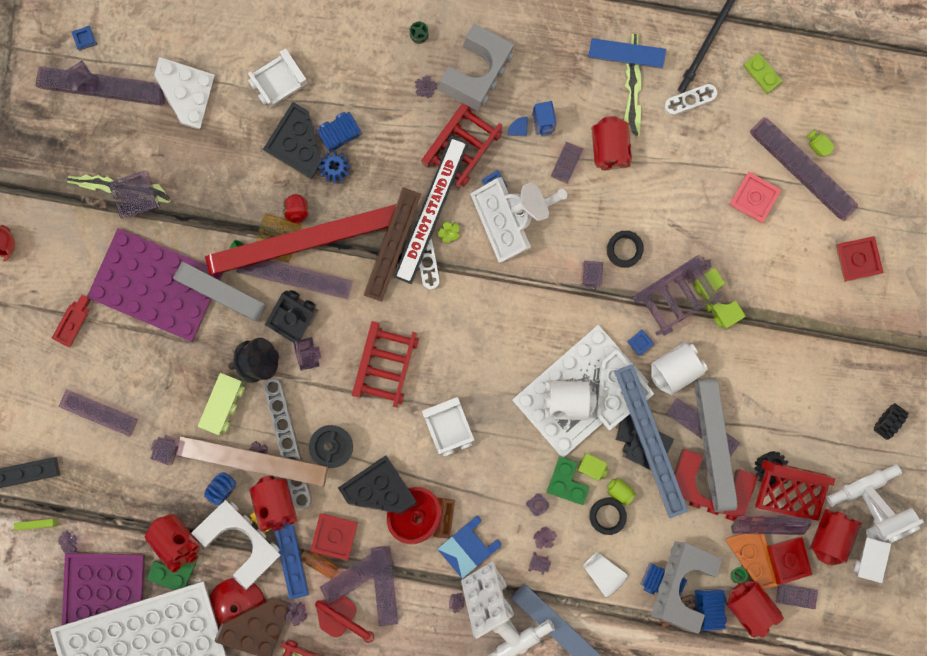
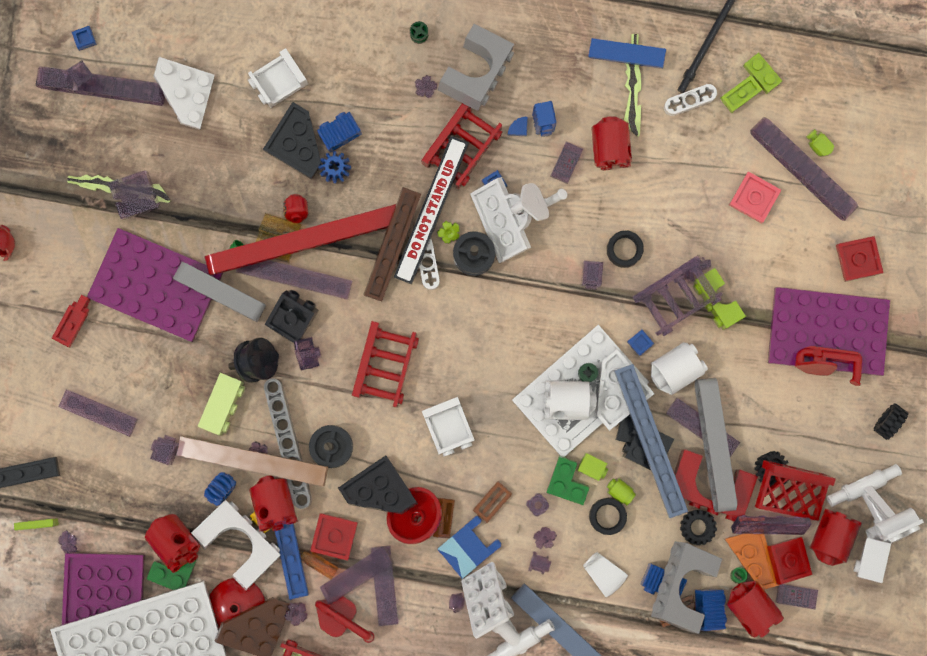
(474, 253): none -> black wheel
(481, 514): none -> dark orange tile
(585, 374): none -> dark green wheel
(709, 522): none -> black tyre
(741, 94): none -> lime plate
(821, 367): none -> red piece
(829, 321): none -> magenta plate

